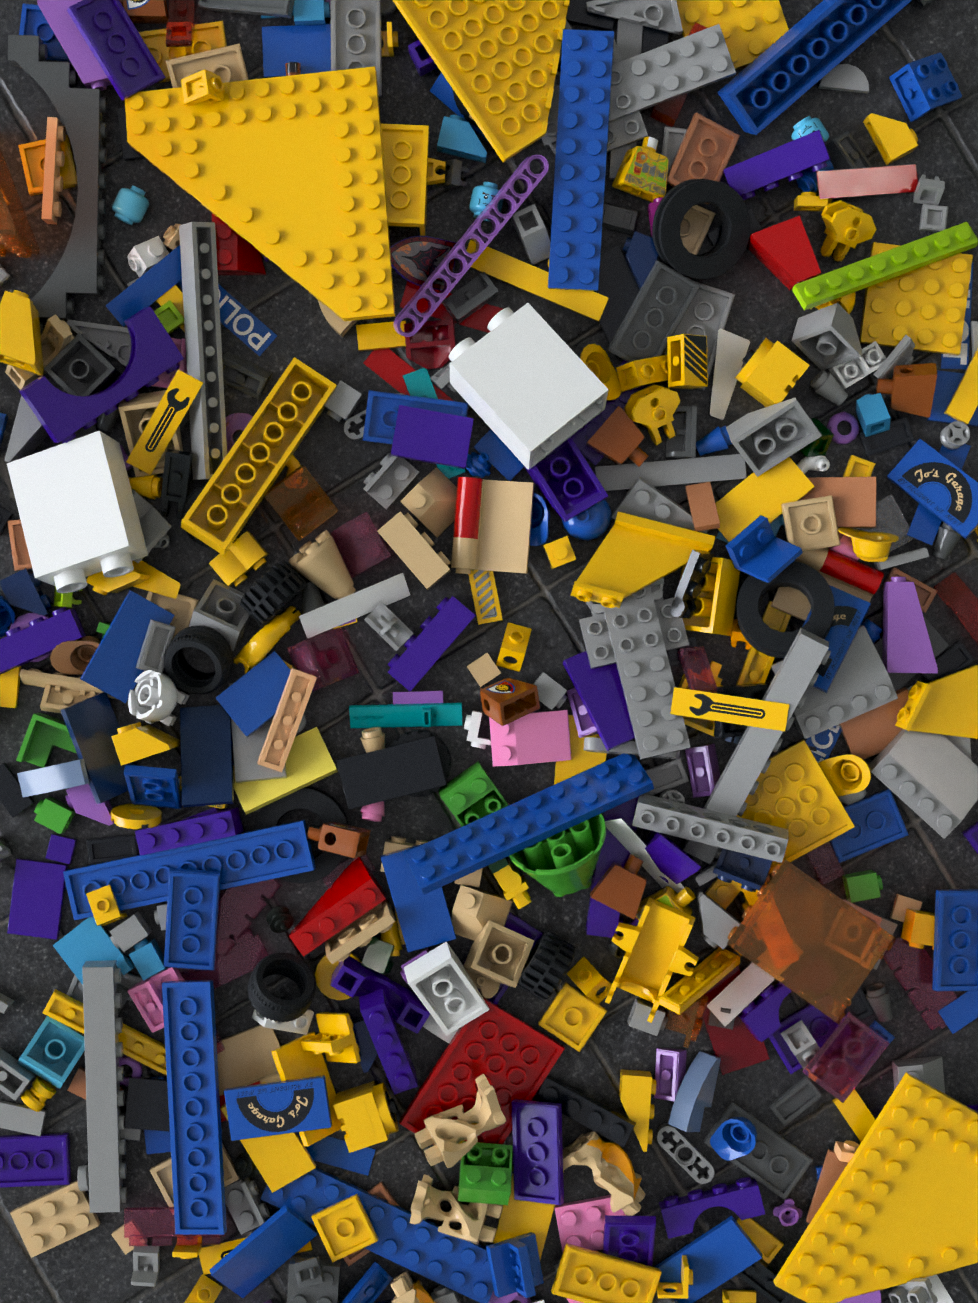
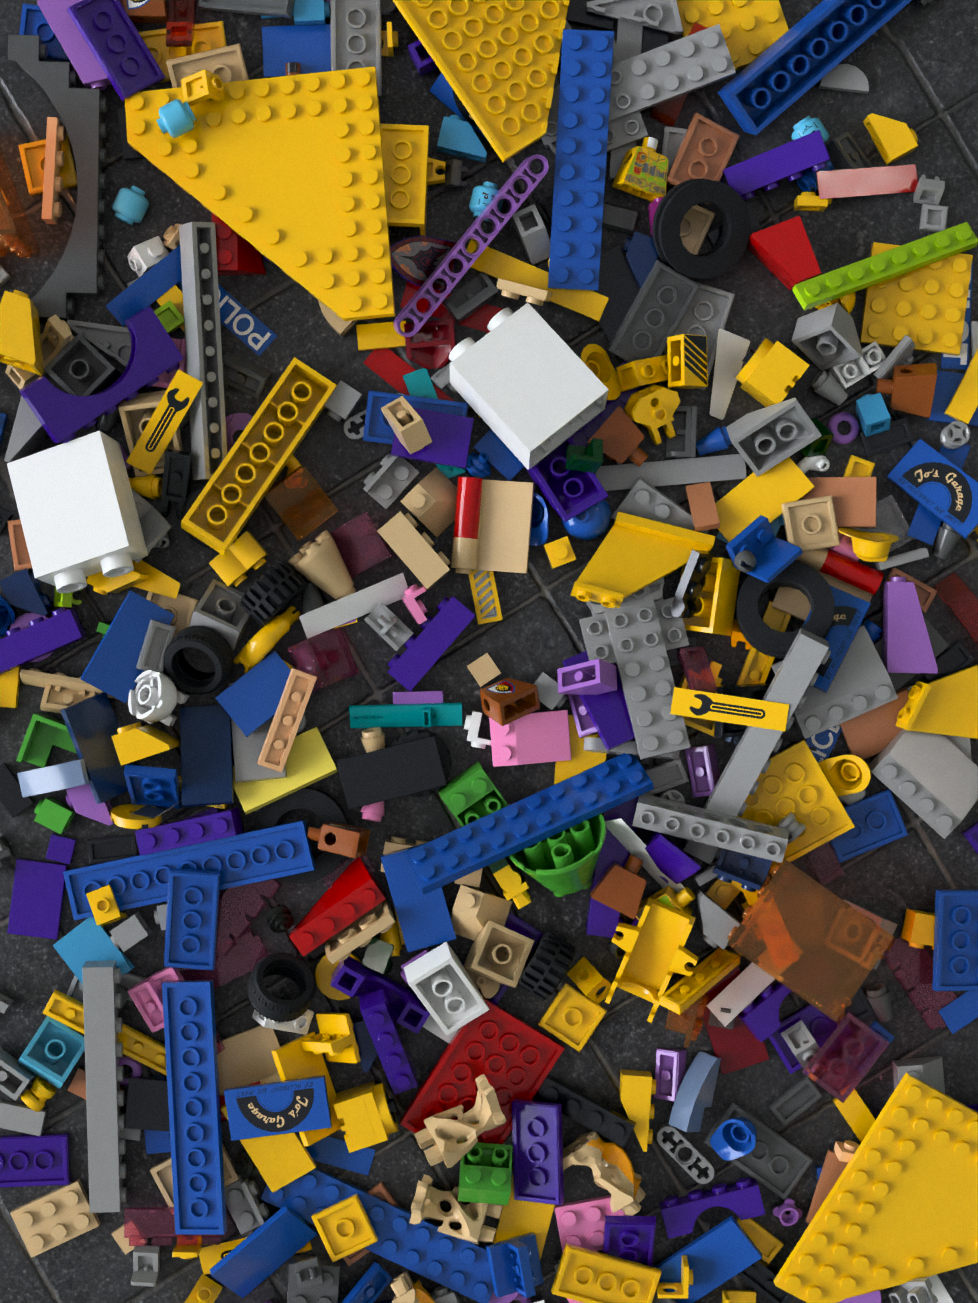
(74, 656): medium nougat piece -> none
(83, 1178): light grey tile -> none
(147, 958): dark azure brick -> none
(152, 812): none -> dark grey sticker
(176, 118): none -> medium azure head
(407, 425): none -> tan slope
(415, 607): none -> bright pink bracket
(514, 645): yellow bracket -> none
(532, 294): none -> tan tile
(585, 458): none -> dark green panel
(587, 678): none -> medium lavender slope
(640, 1013): light grey brick -> none
(747, 557): none -> dark grey hinge
(794, 827): none -> light grey wheel
(845, 228): yellow hinge -> none
(862, 885): bright green brick -> none
(901, 904): tan tile -> none
(925, 86): blue bracket -> none

